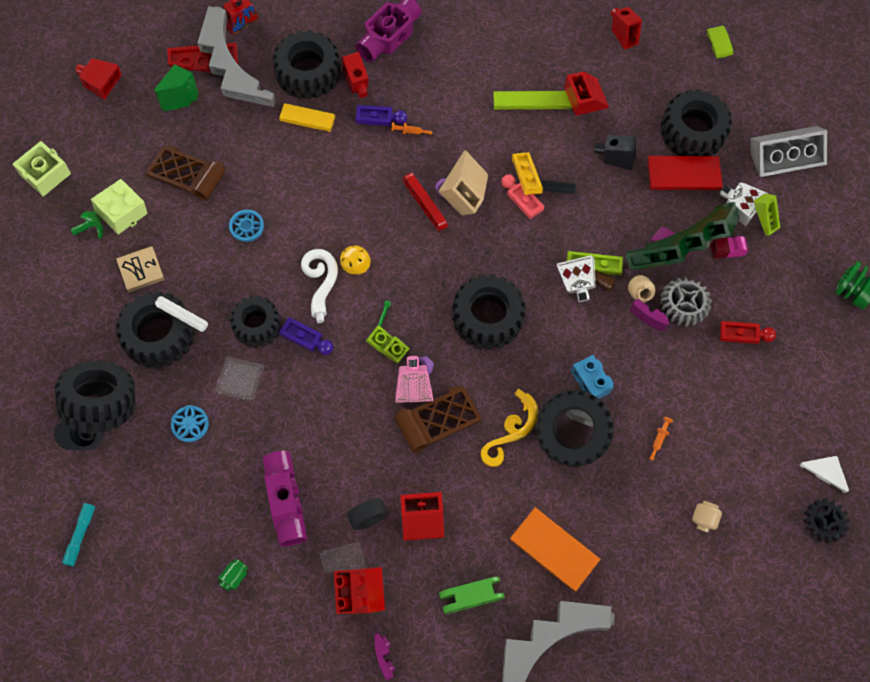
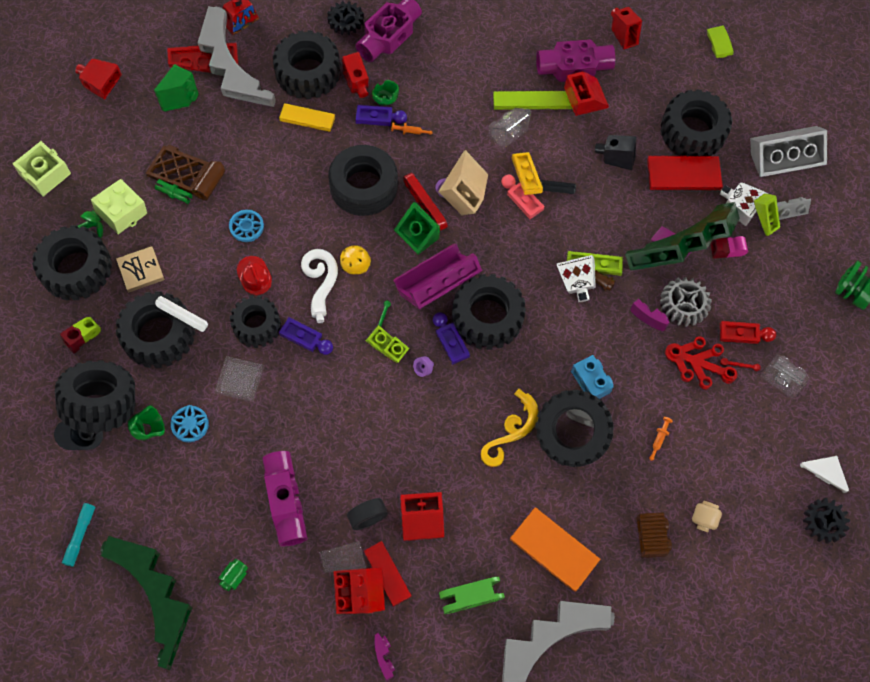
(66, 242): none -> black tyre
(80, 334): none -> leg
(147, 416): none -> green hair
(168, 614): none -> dark green arch
(173, 191): none -> green pin
(254, 275): none -> red piece
(345, 17): none -> black gear
(359, 159): none -> black tyre
(386, 93): none -> green hair
(392, 580): none -> red tile
(413, 382): bright pink torso -> none
(413, 425): reddish brown piece -> none
(418, 229): none -> green slope
(437, 276): none -> magenta panel
(450, 339): none -> dark purple plate
(509, 127): none -> clear slope
(575, 57): none -> magenta brick
(641, 288): tan head -> none
(653, 535): none -> reddish brown brick
(698, 362): none -> red plant
(724, 362): none -> red hinge
(785, 376): none -> clear slope
(793, 208): none -> light grey hinge

